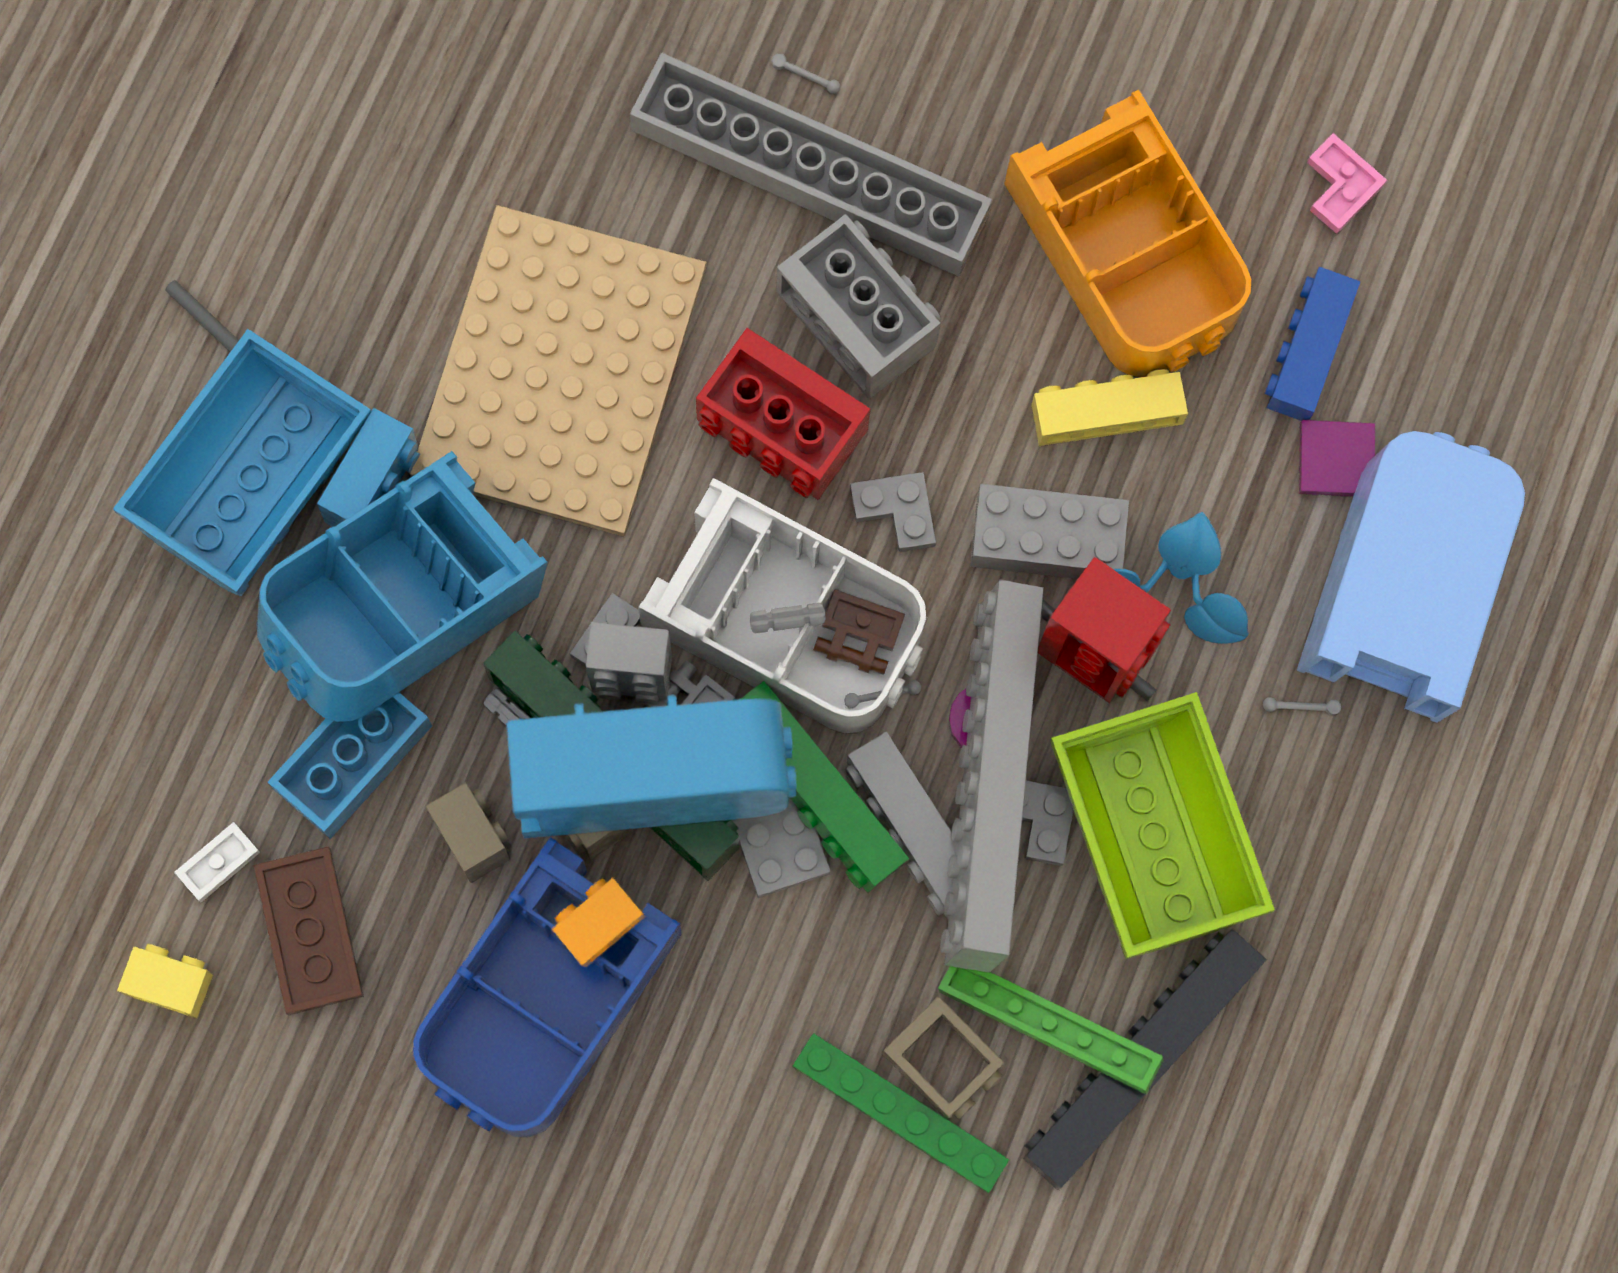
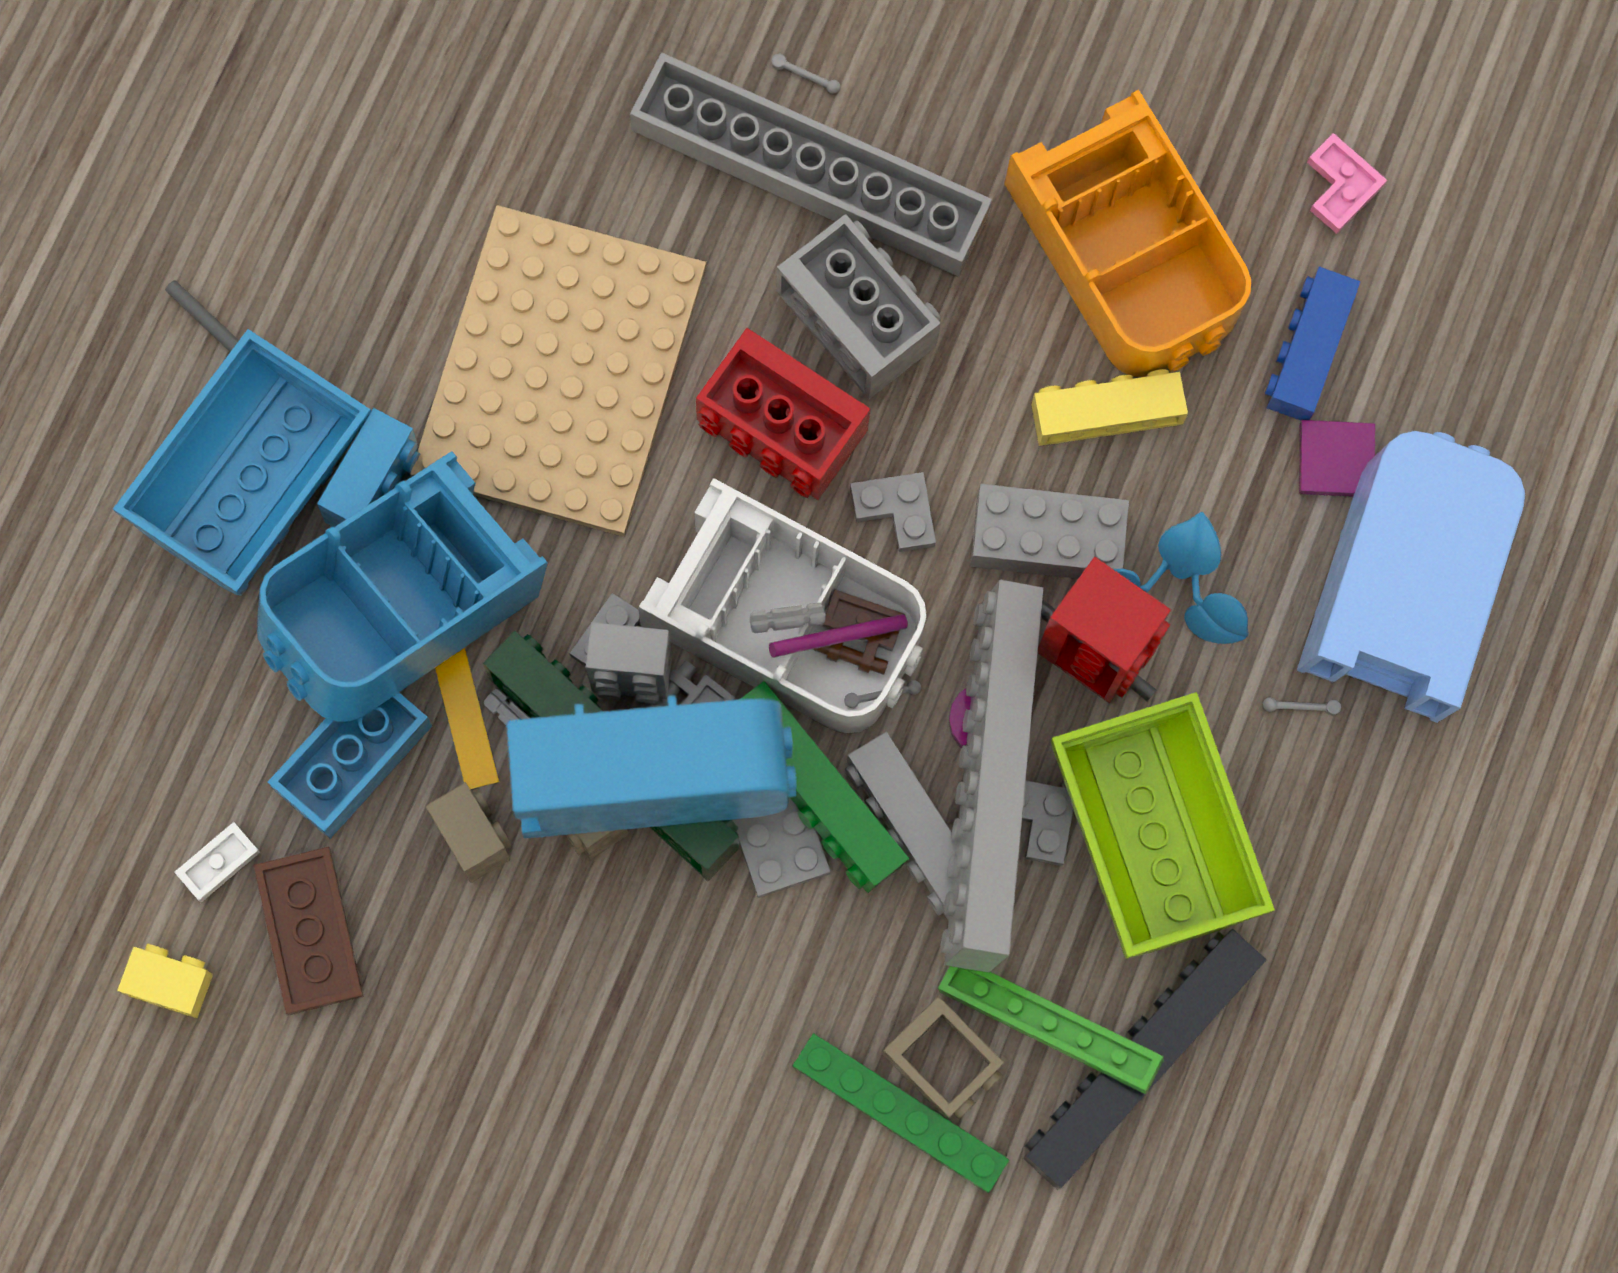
(466, 721): none -> yellow sticker
(523, 1011): blue piece -> none
(597, 921): light orange brick -> none
(837, 635): none -> magenta bar

